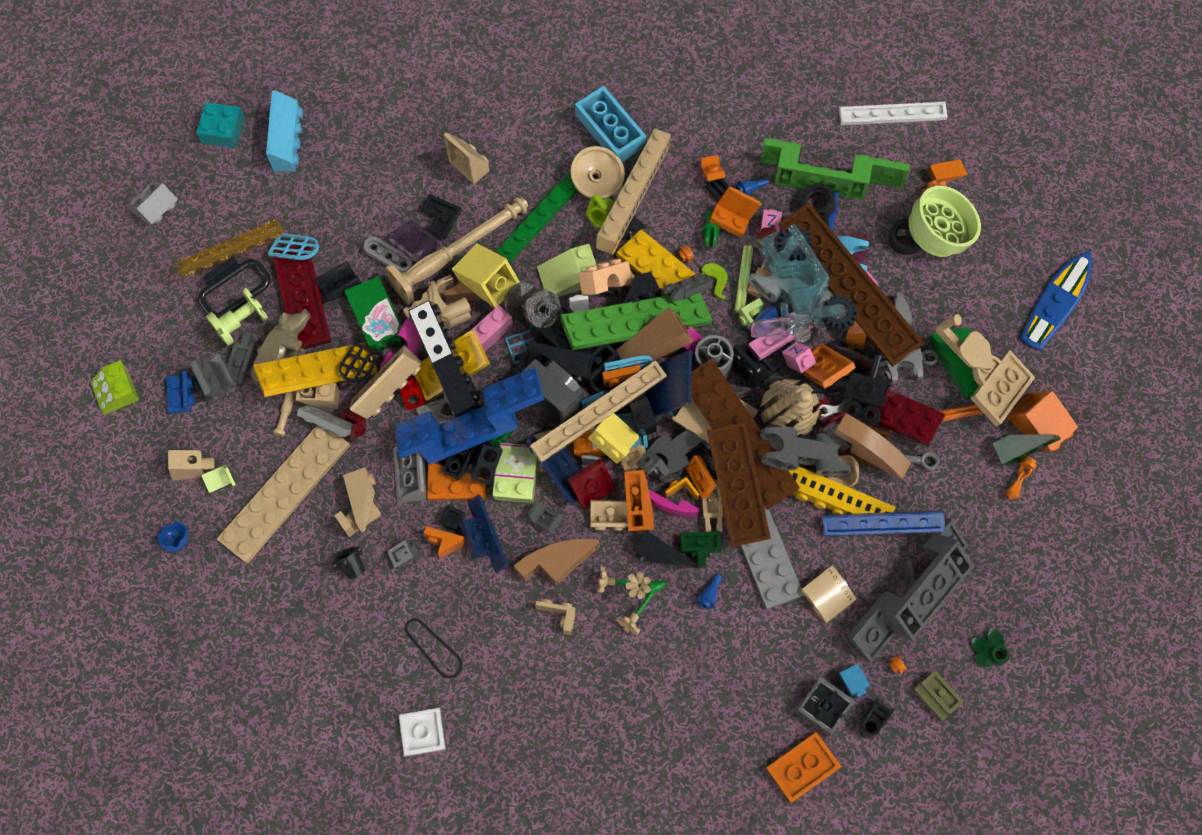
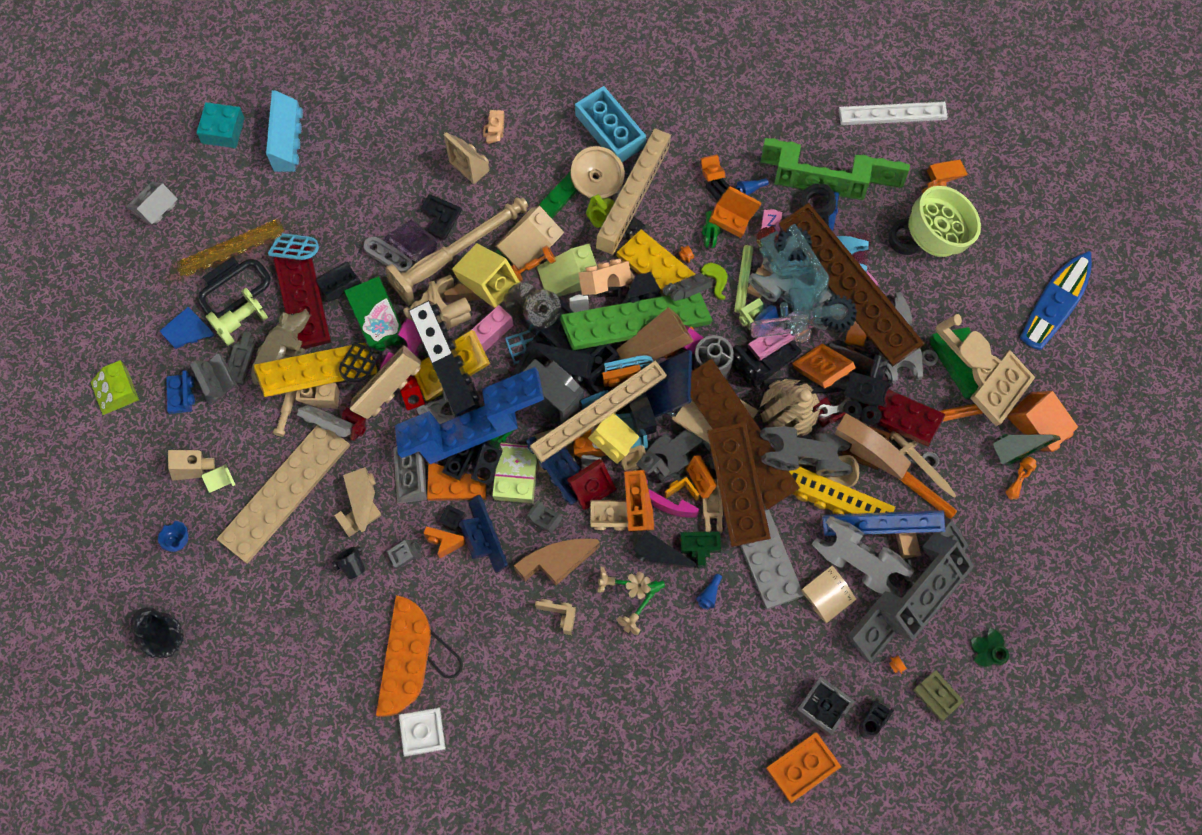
(156, 632): none -> black hair
(185, 329): none -> blue slope
(404, 658): none -> orange plate
(495, 126): none -> light nougat piece
(529, 236): none -> tan slope
(535, 262): none -> orange wheel
(798, 357): bright pink brick -> none
(851, 550): none -> light grey piece
(854, 681): dark azure brick -> none
(908, 448): none -> tan sword
(908, 545): none -> light nougat slope
(927, 494): none -> orange axle

